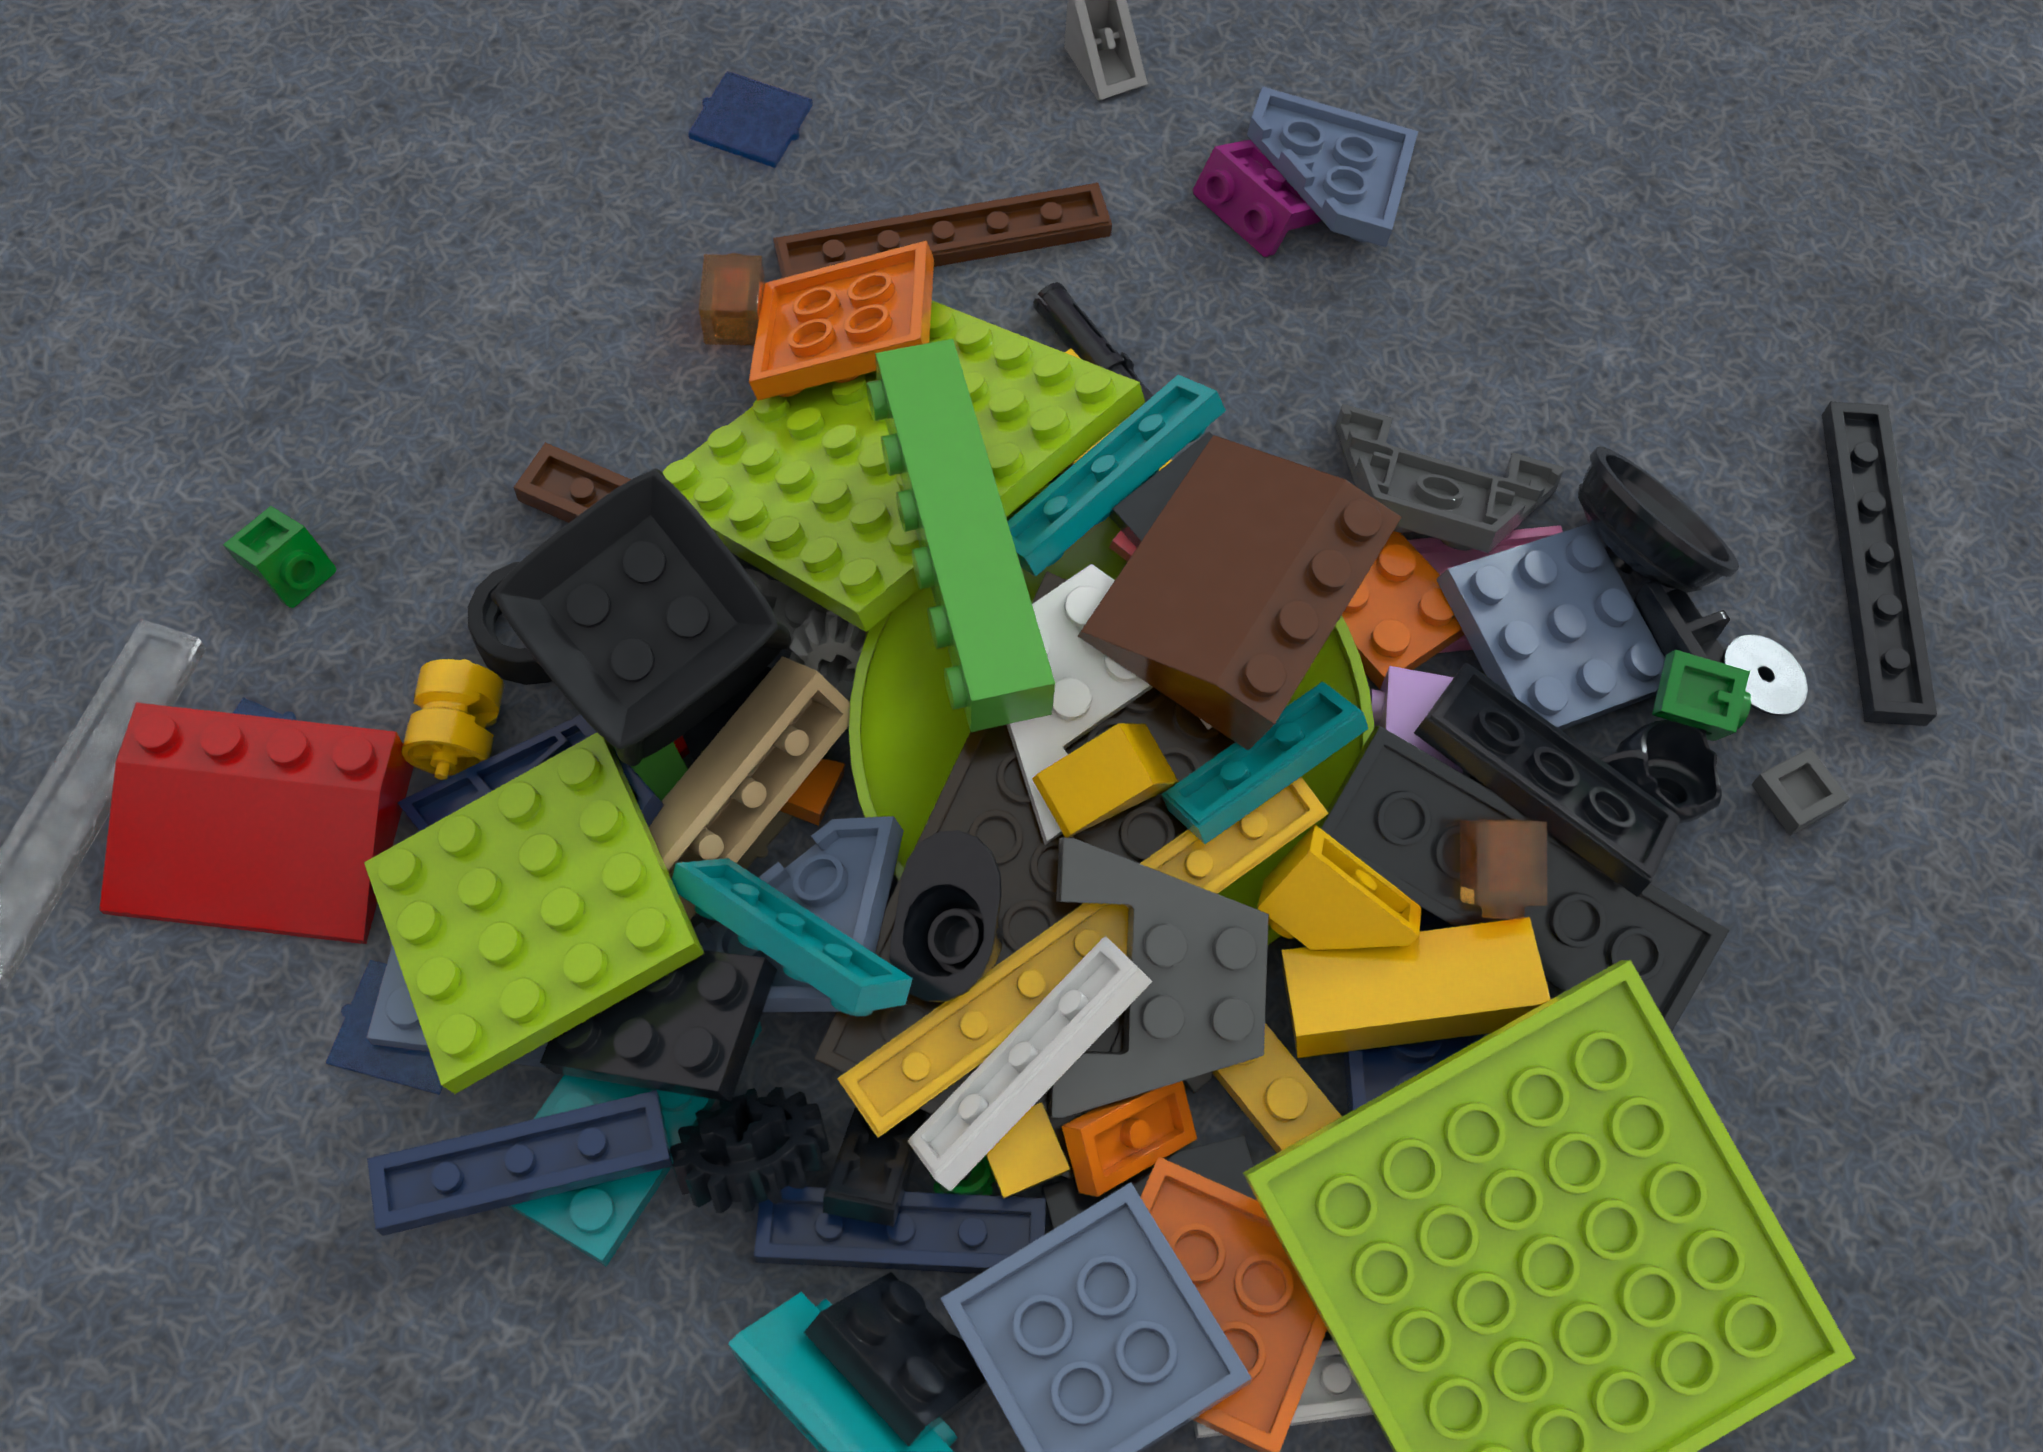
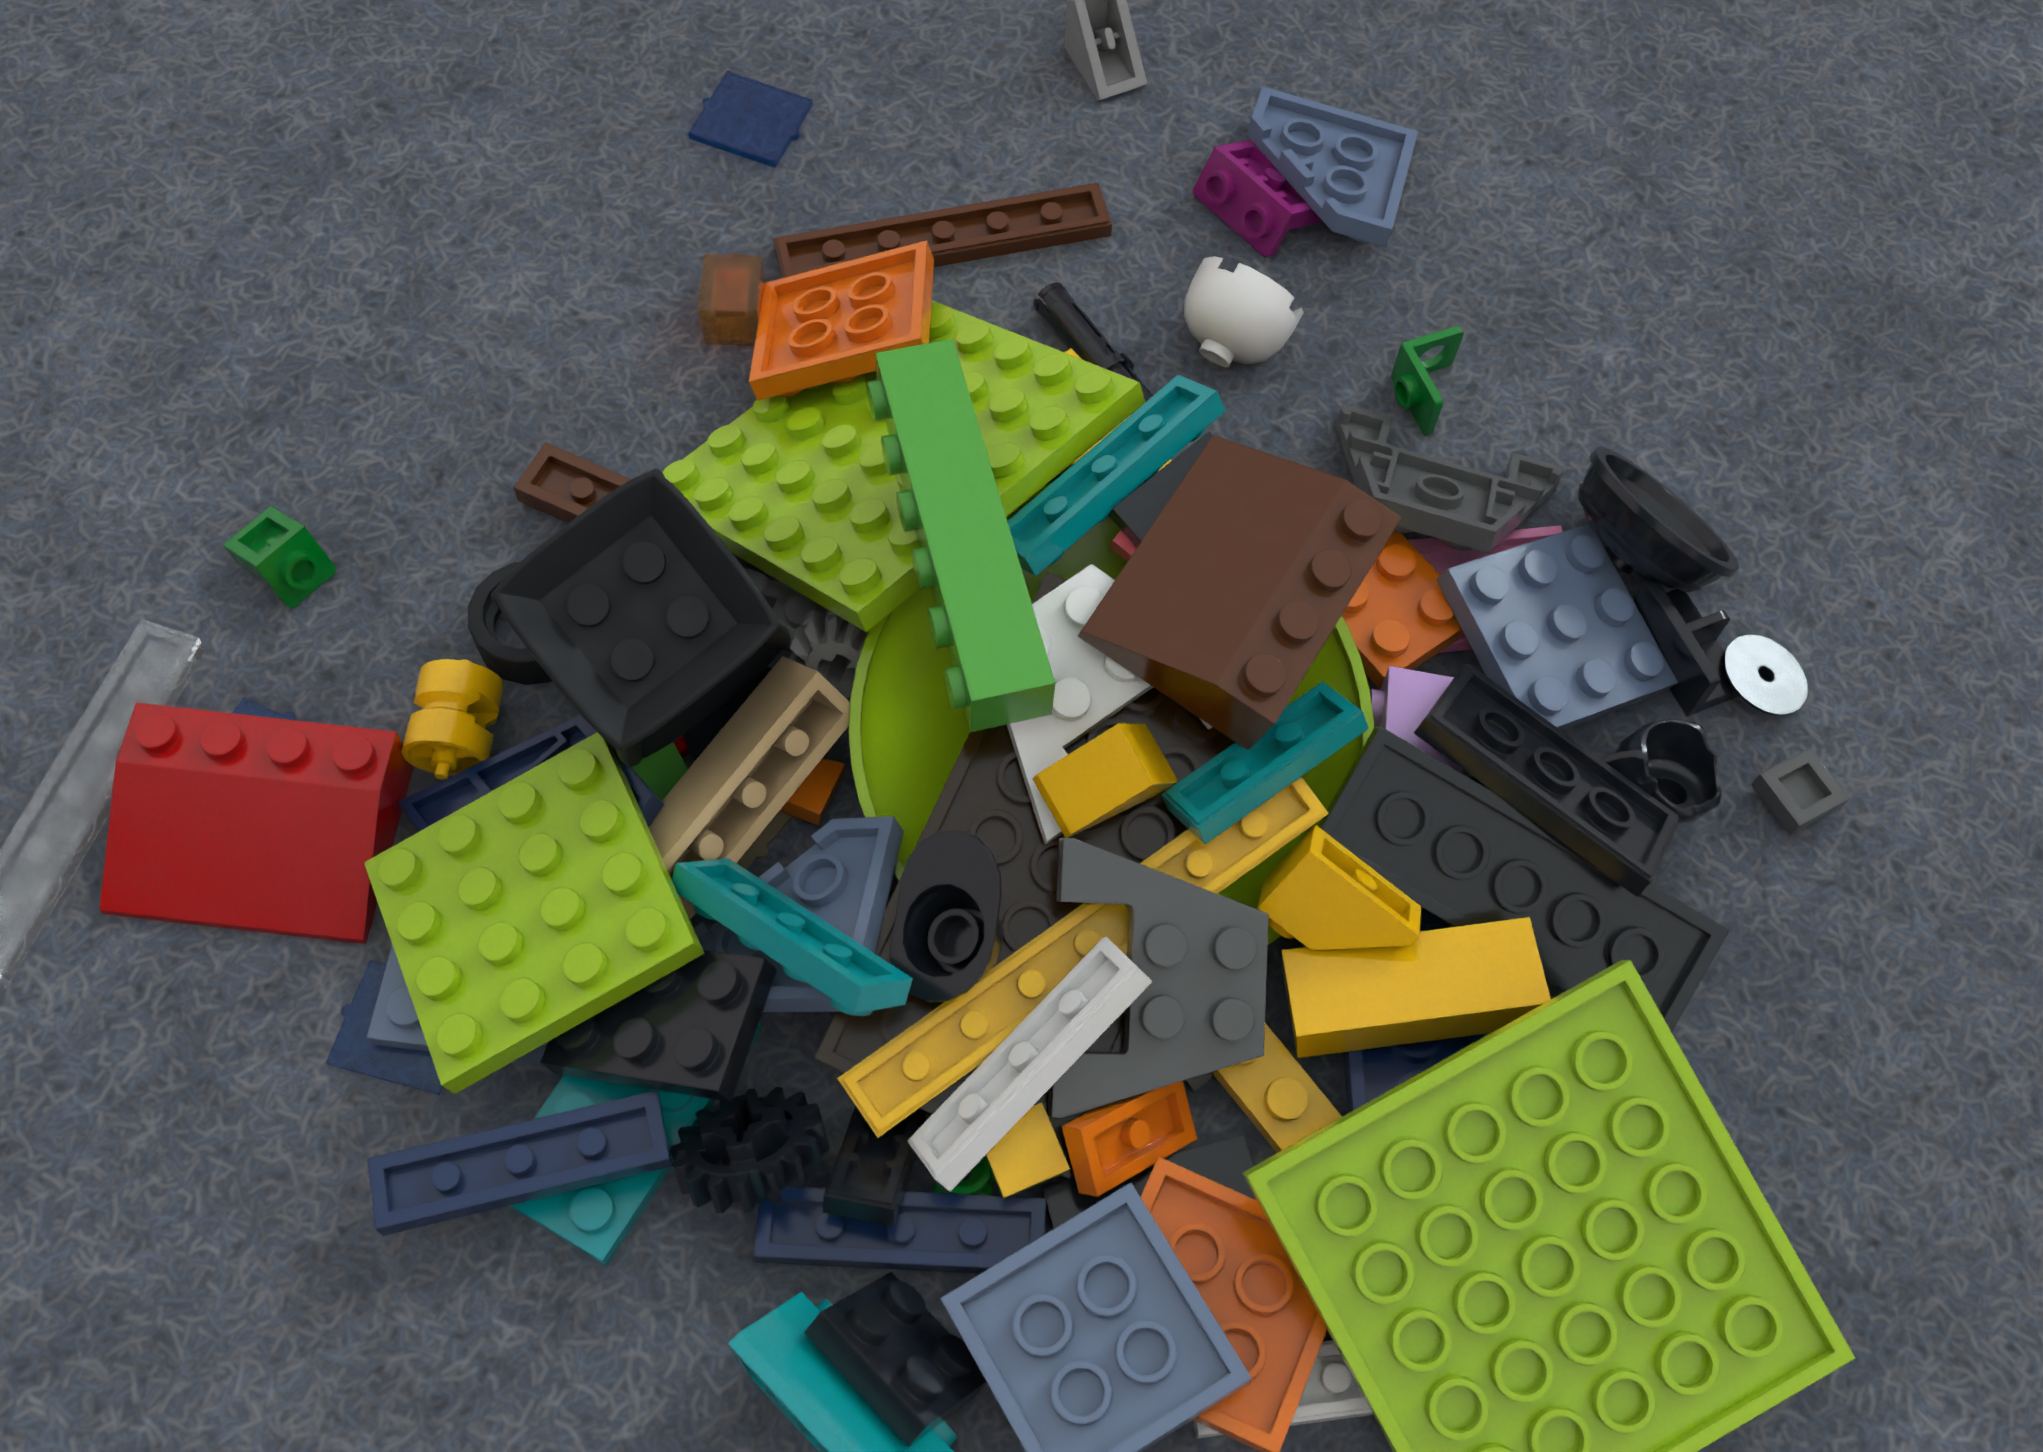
(1238, 314): none -> white cylinder
(1411, 379): none -> green bracket
(1503, 866): clear orange brick -> none
(1703, 694): green bracket -> none
(1878, 565): black plate -> none

